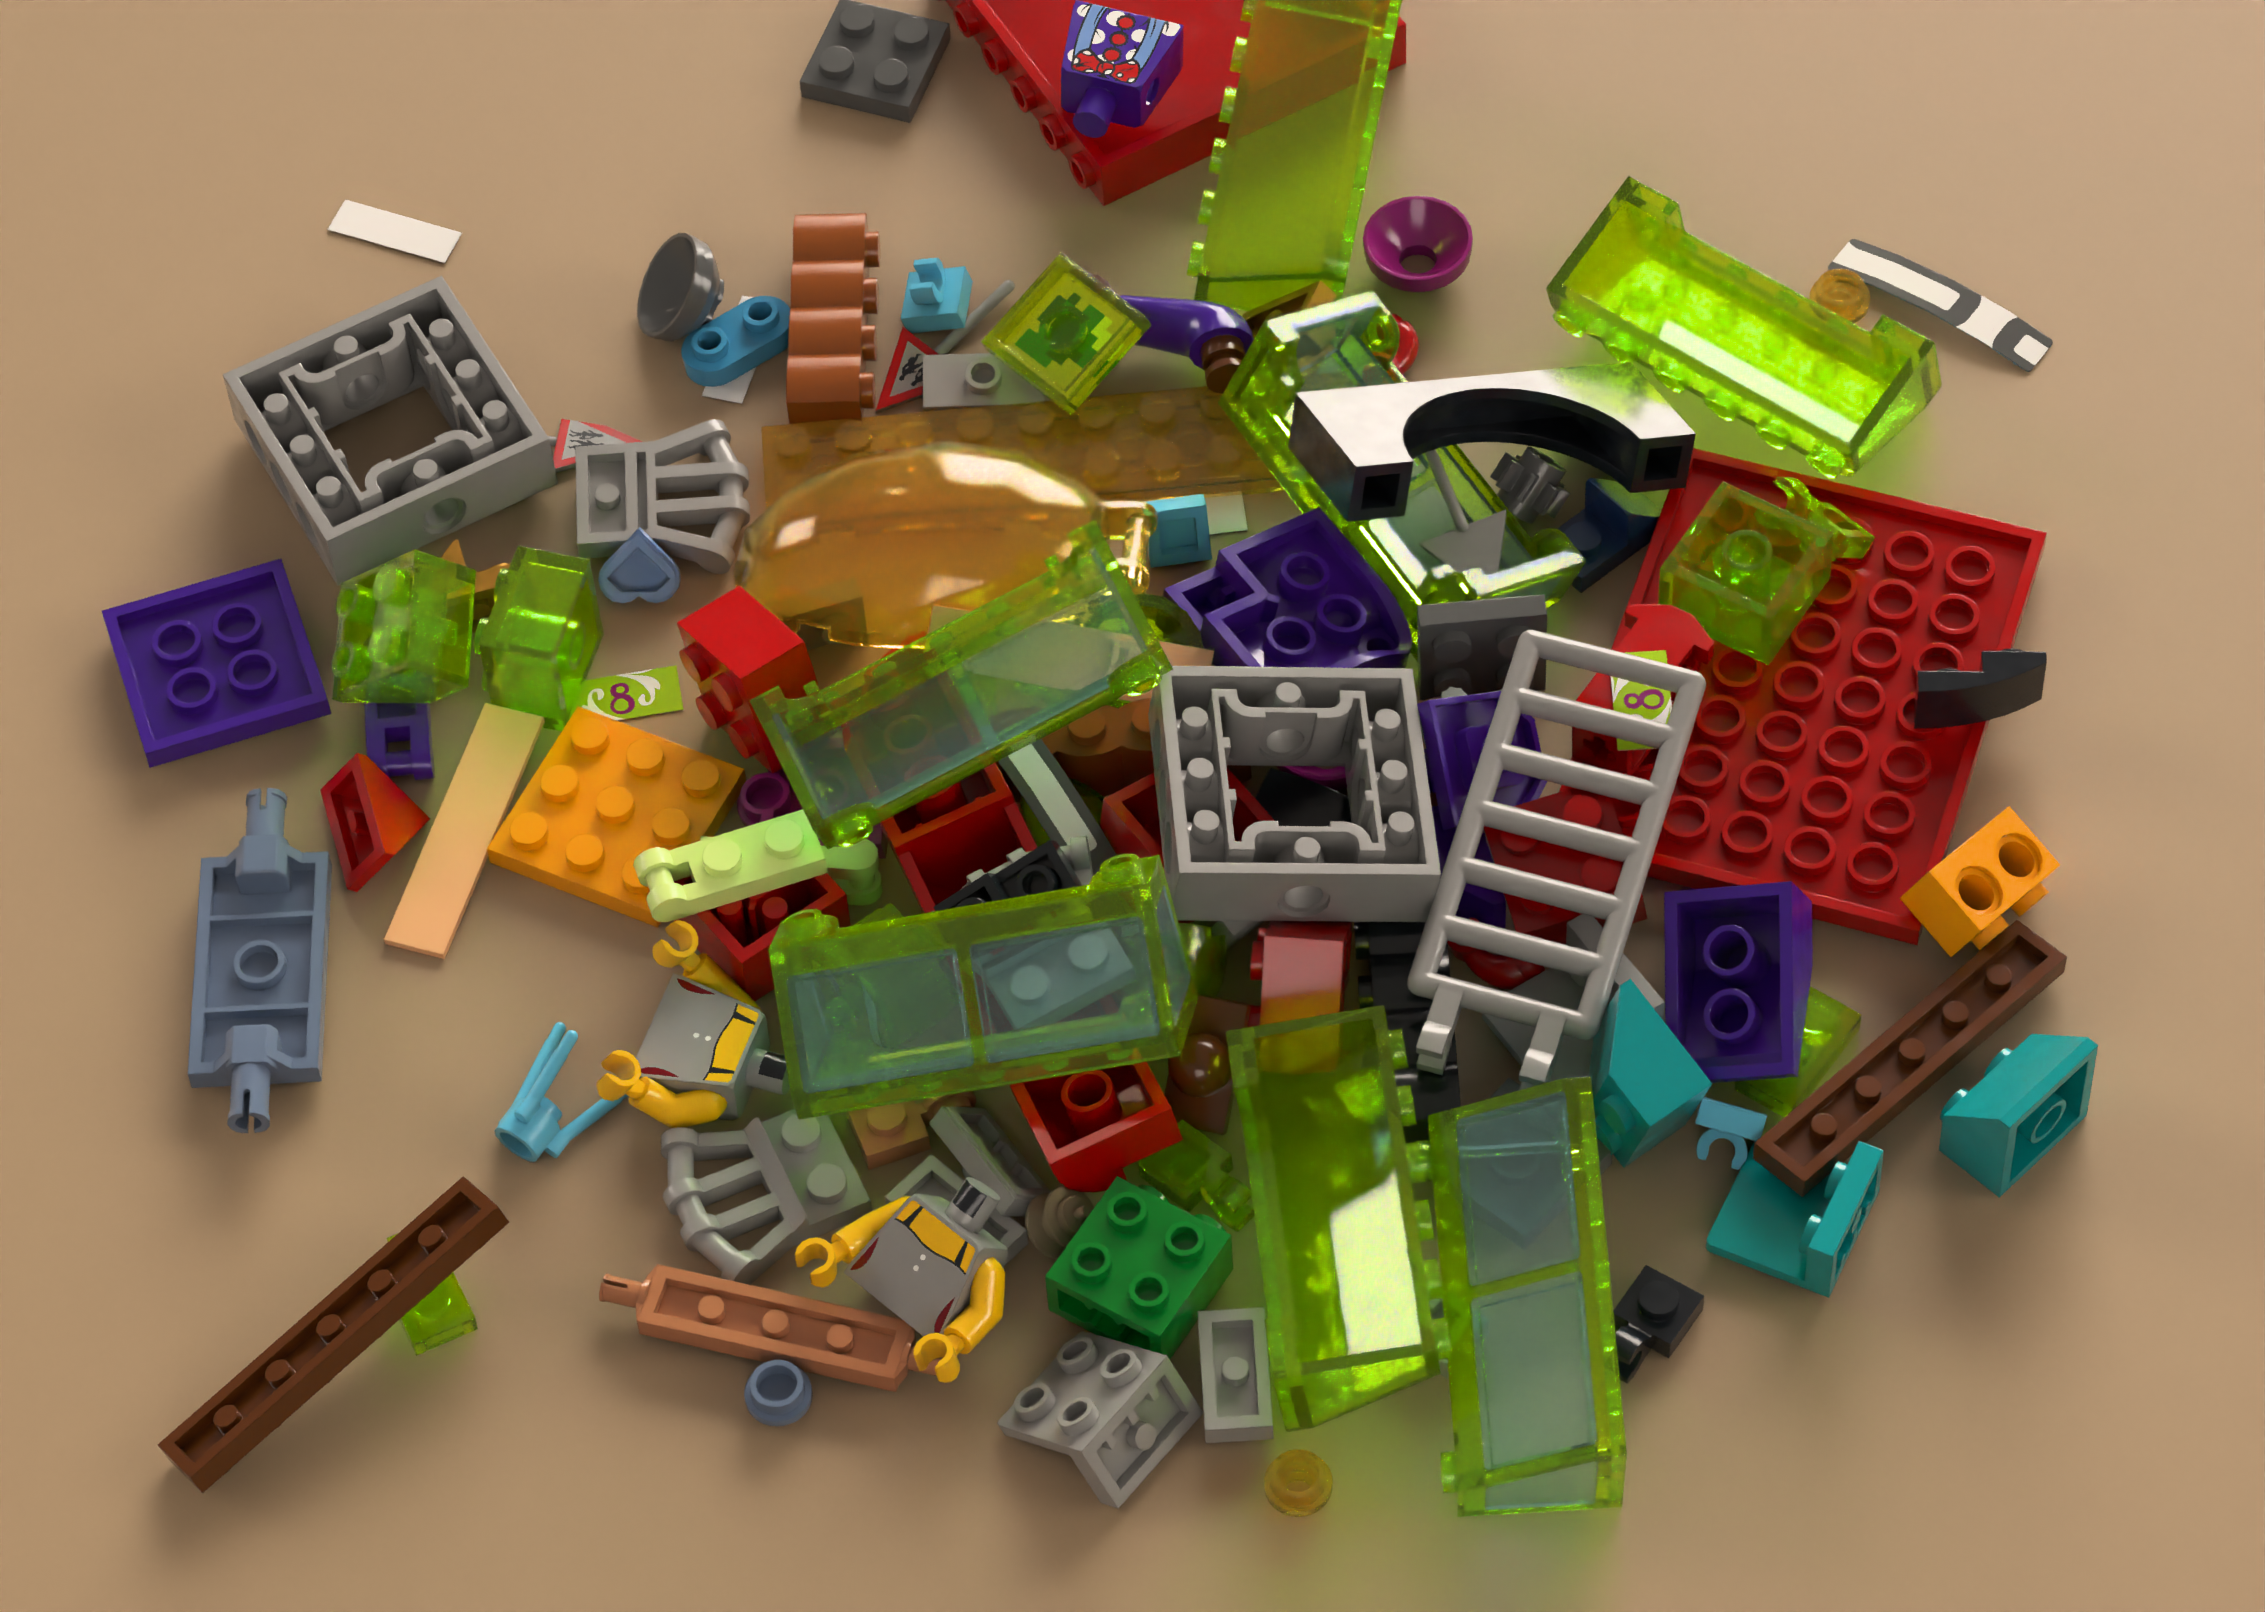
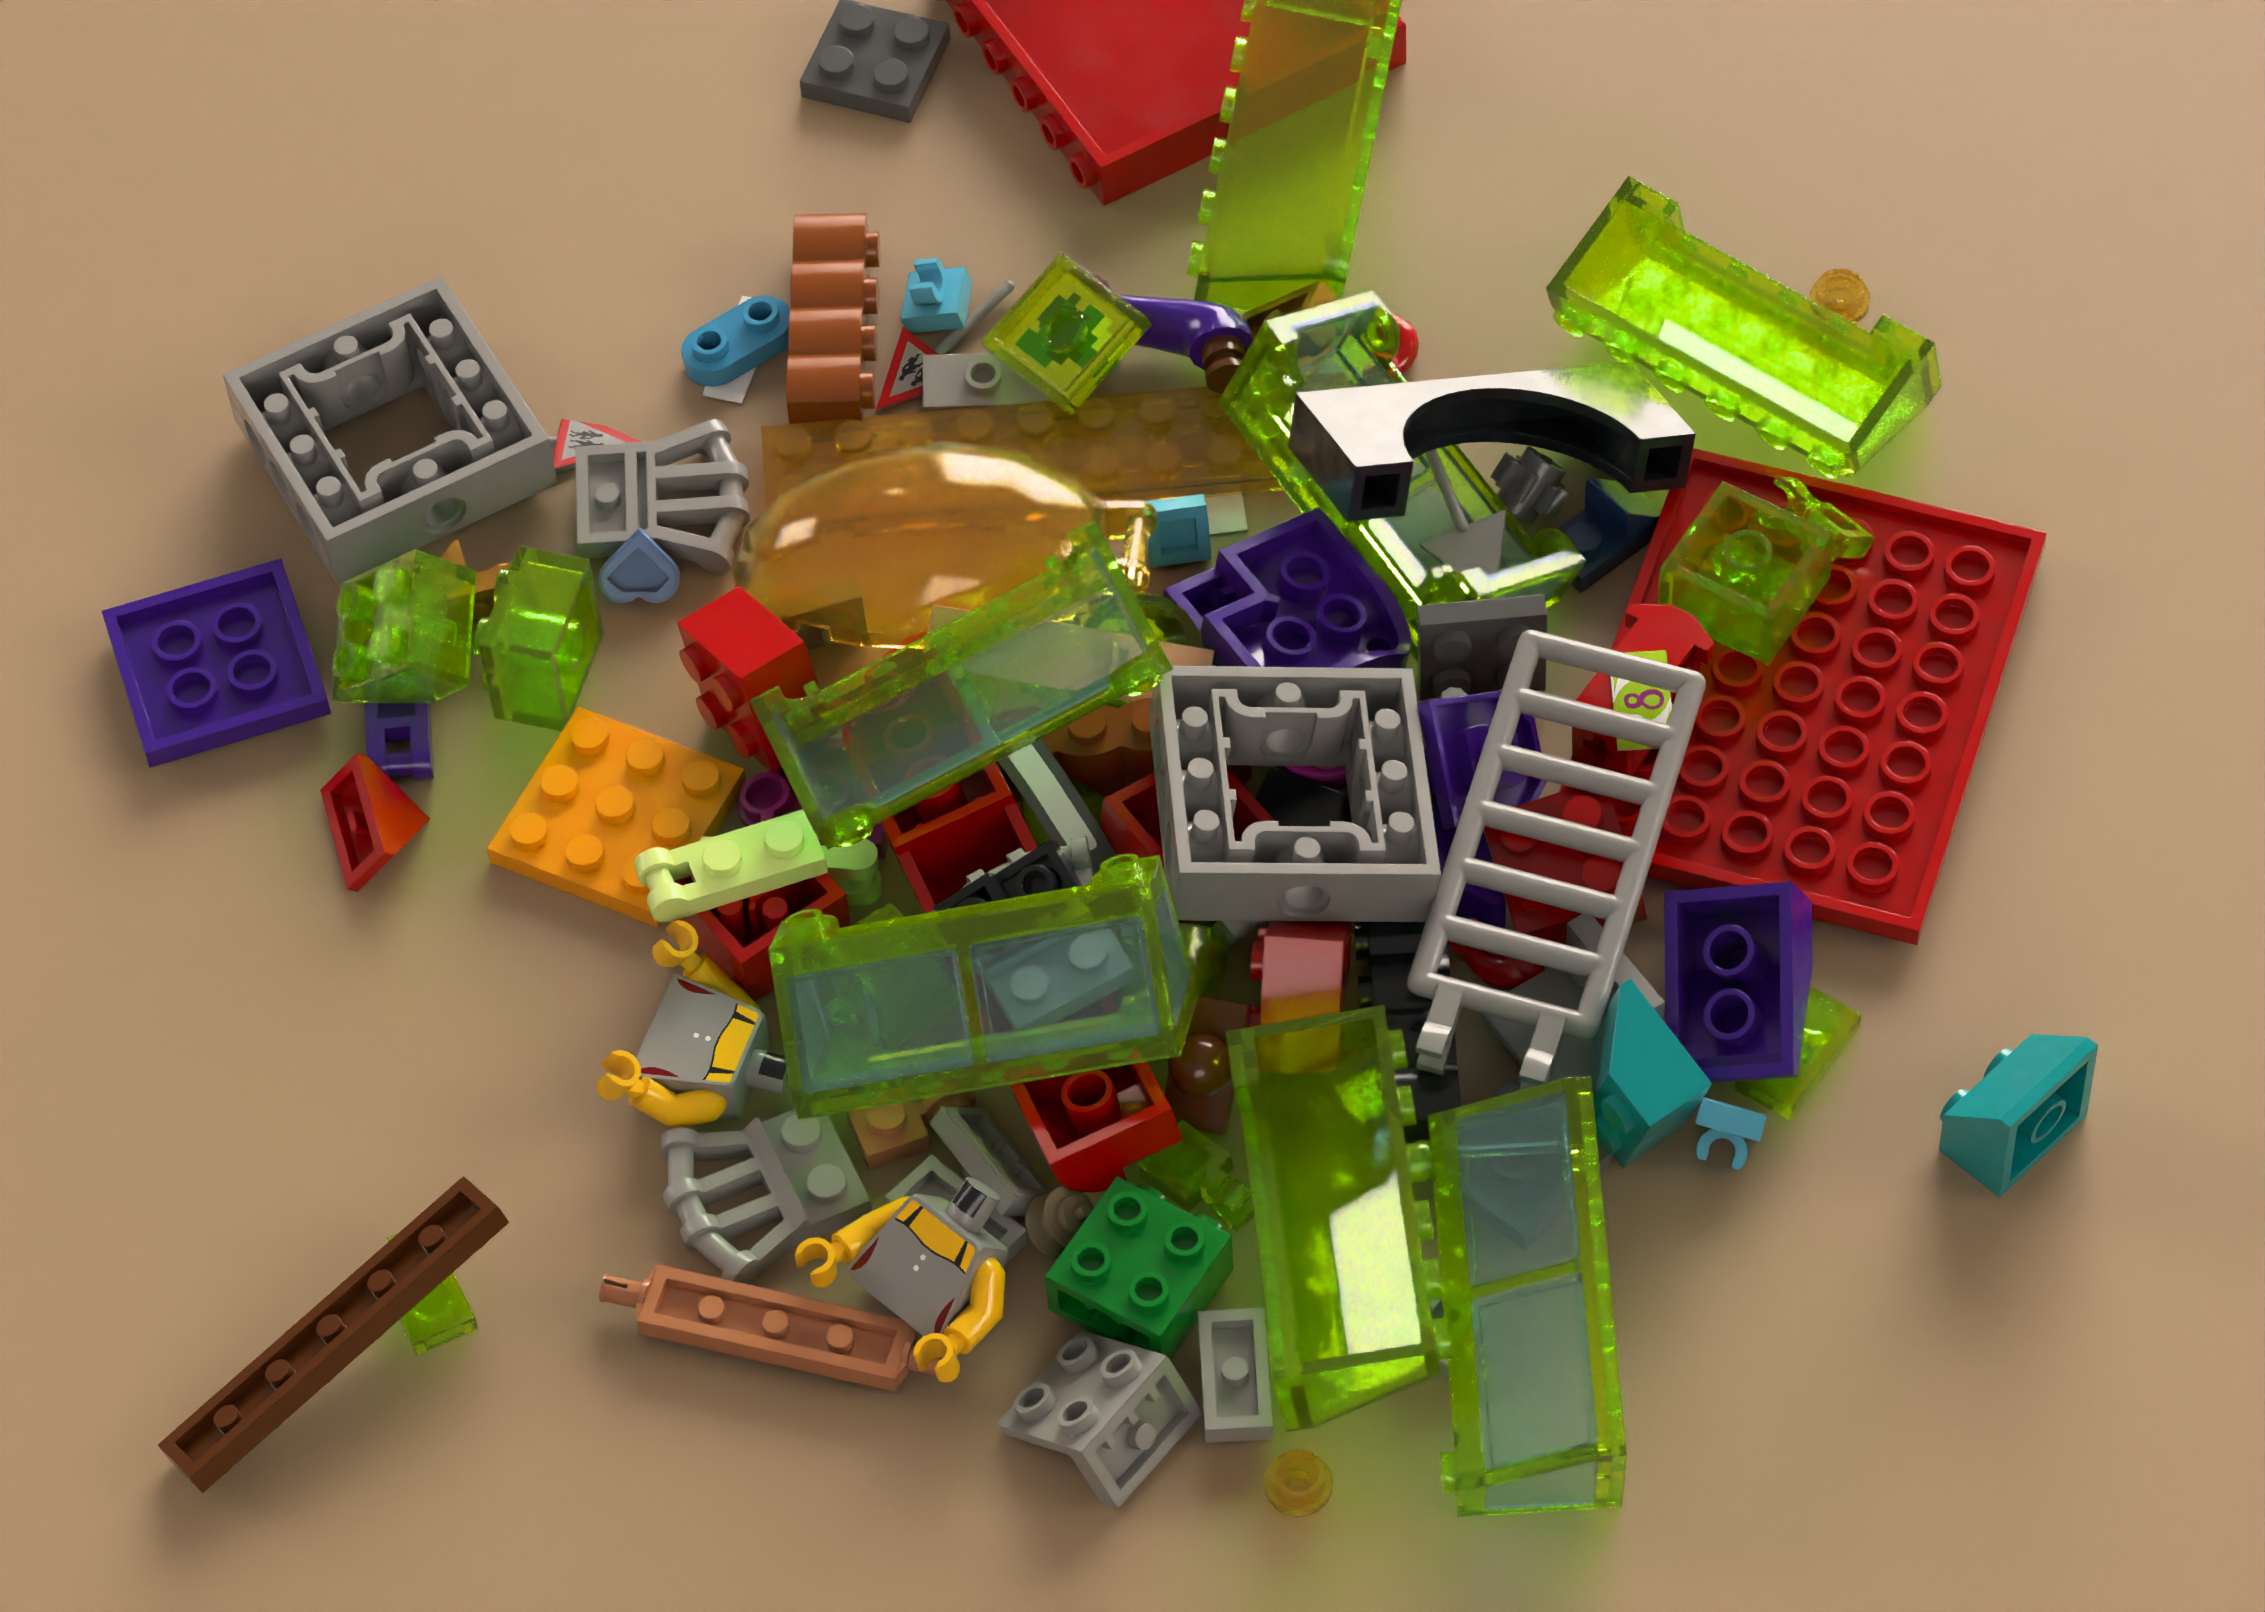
(260, 965): sand blue plate -> none
(394, 231): white sticker -> none
(463, 830): light nougat piece -> none
(533, 1119): medium azure plant -> none
(633, 694): lime sticker -> none
(679, 289): dark grey piece -> none
(778, 1393): sand blue plate -> none
(1117, 66): dark purple torso -> none
(1417, 228): magenta piece -> none
(1654, 1317): black plate -> none
(1795, 1235): teal bracket -> none
(1909, 1058): reddish brown plate -> none
(1946, 300): sticker -> none
(1980, 882): light orange brick -> none
(2003, 685): black slope -> none

